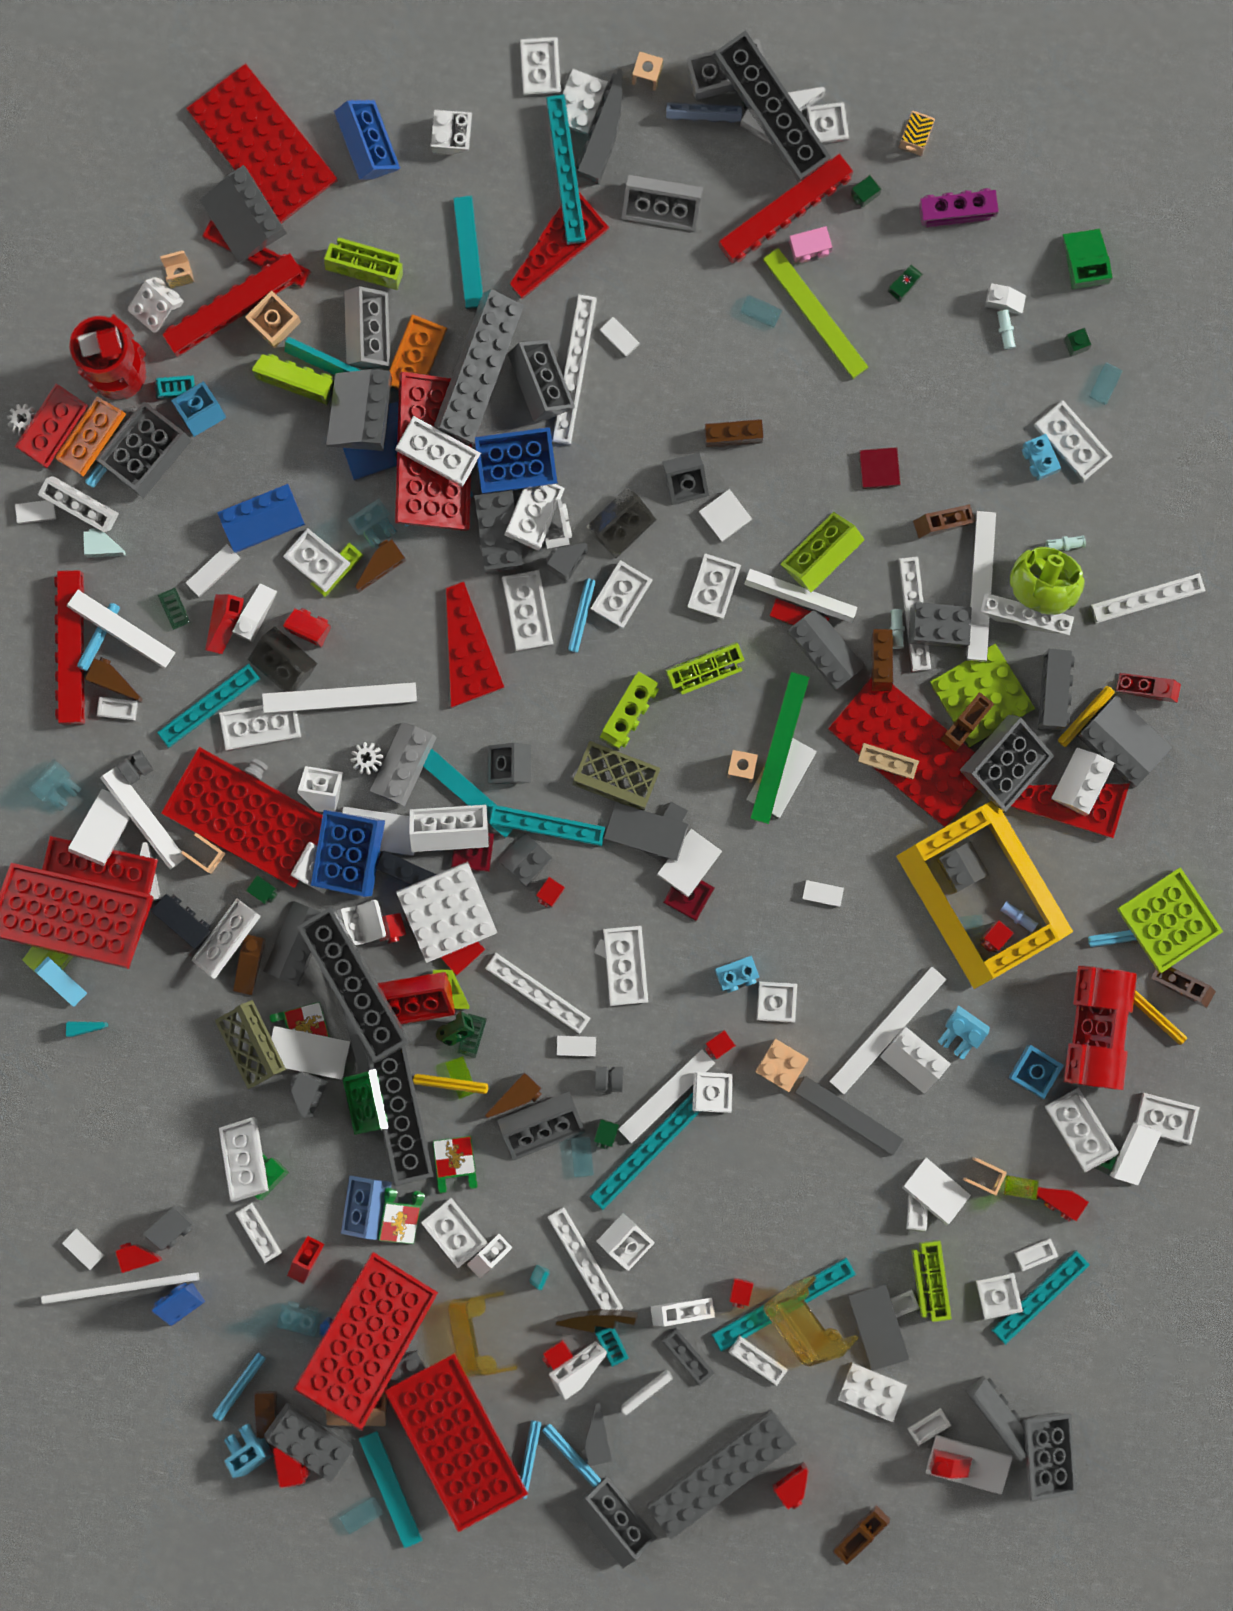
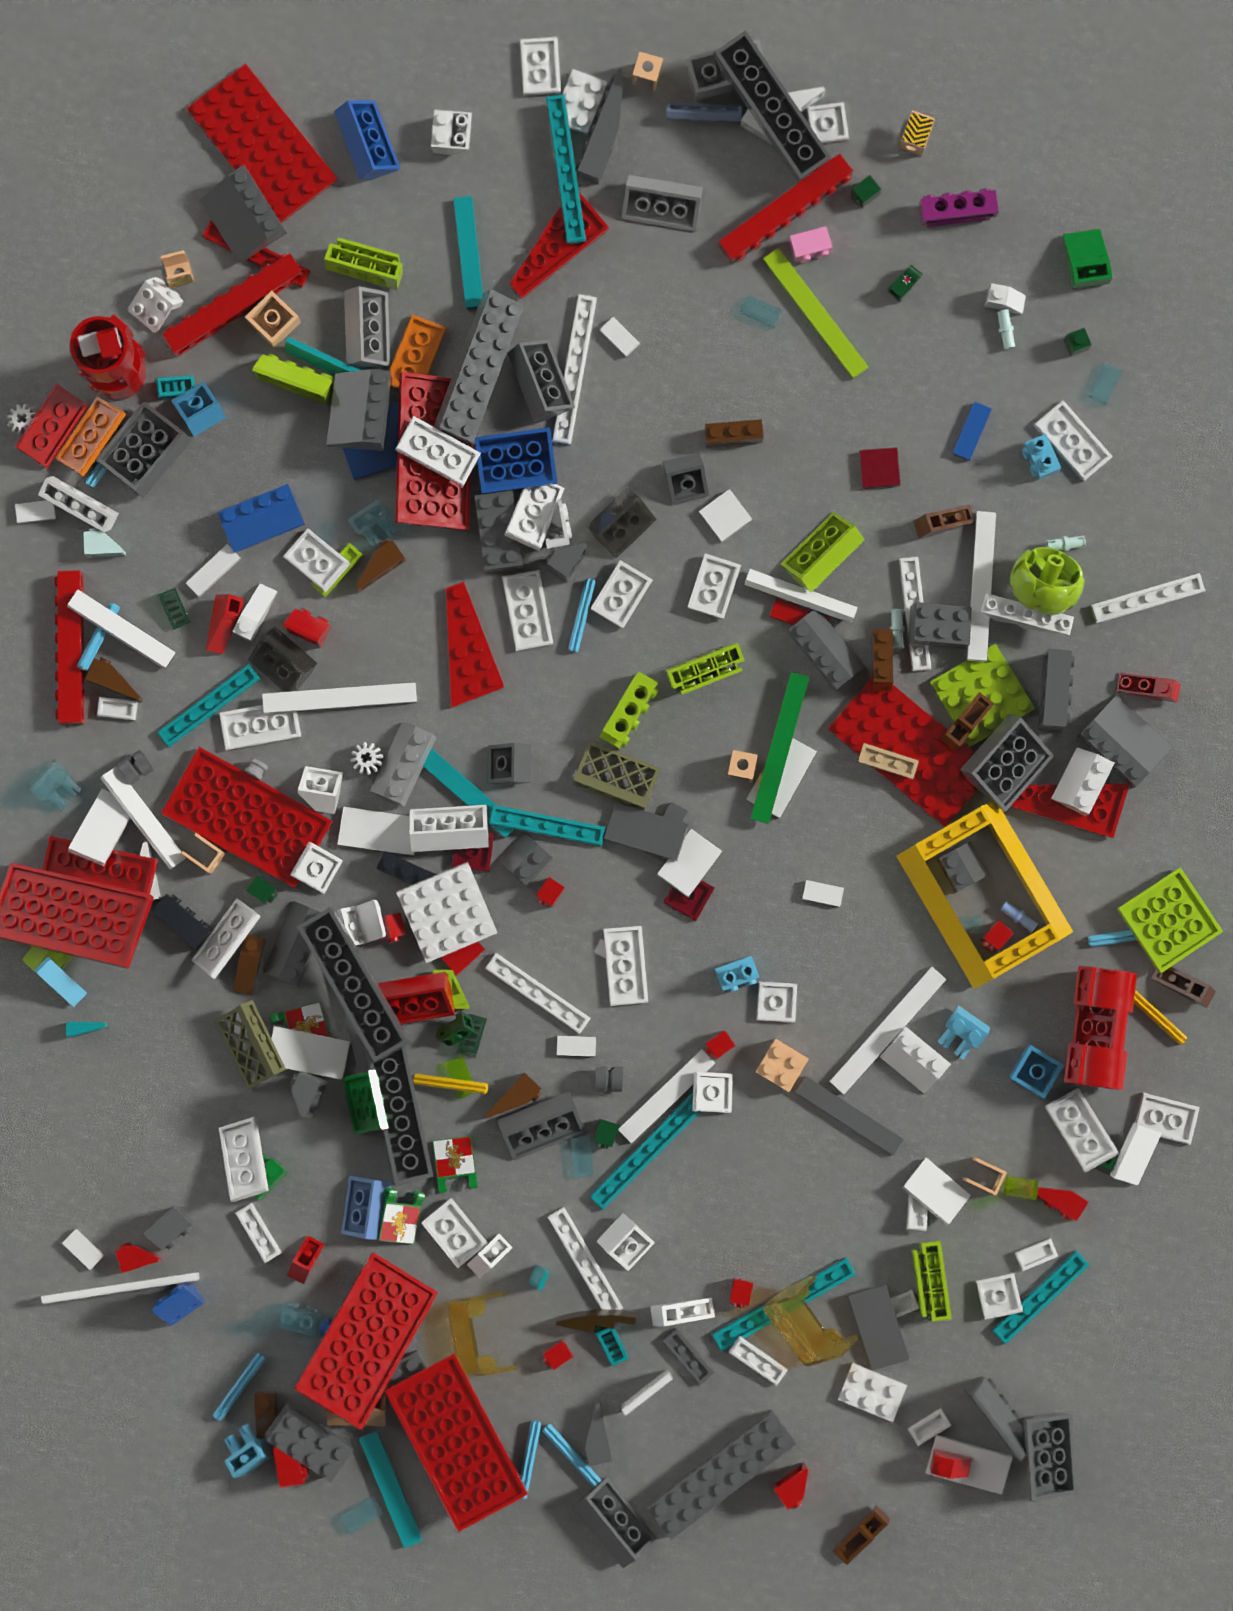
(348, 853): blue slope -> none
(574, 1373): white slope -> none
(972, 431): none -> blue tile
(1086, 716): yellow axle -> none

